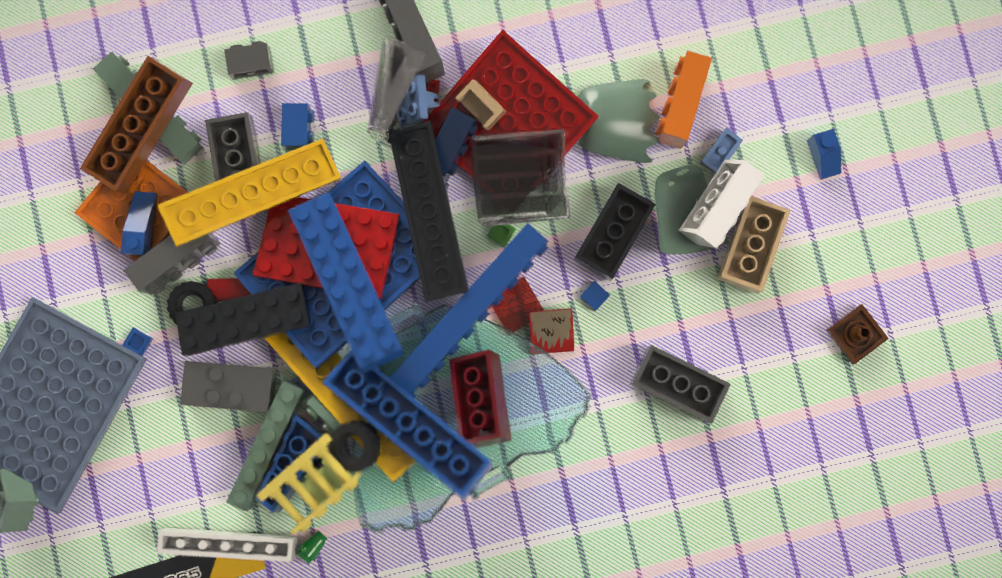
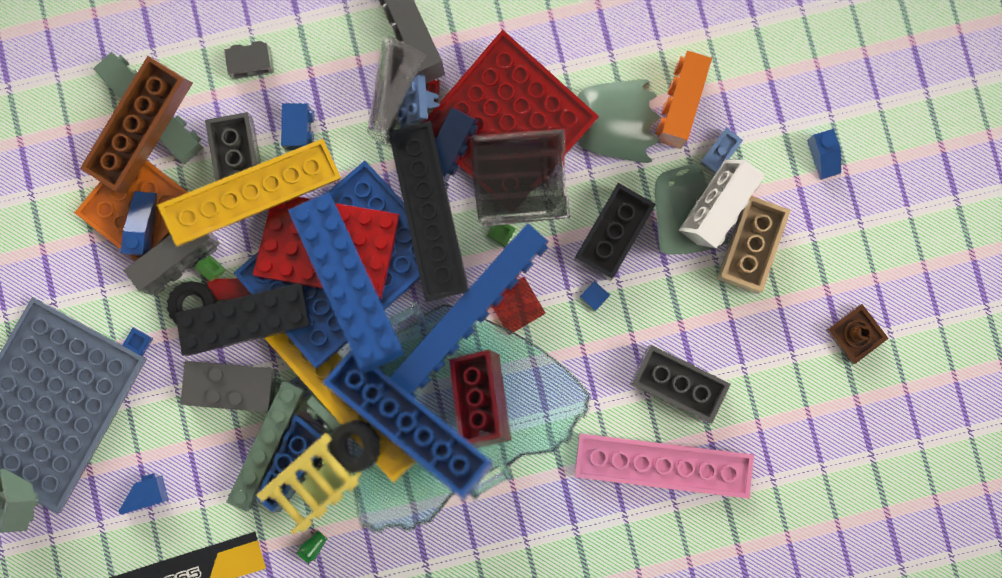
(145, 494): none -> blue slope
(210, 268): none -> bright green plate
(227, 544): white brick -> none
(481, 104): tan panel -> none
(552, 330): dark tan slope -> none
(664, 465): none -> bright pink plate

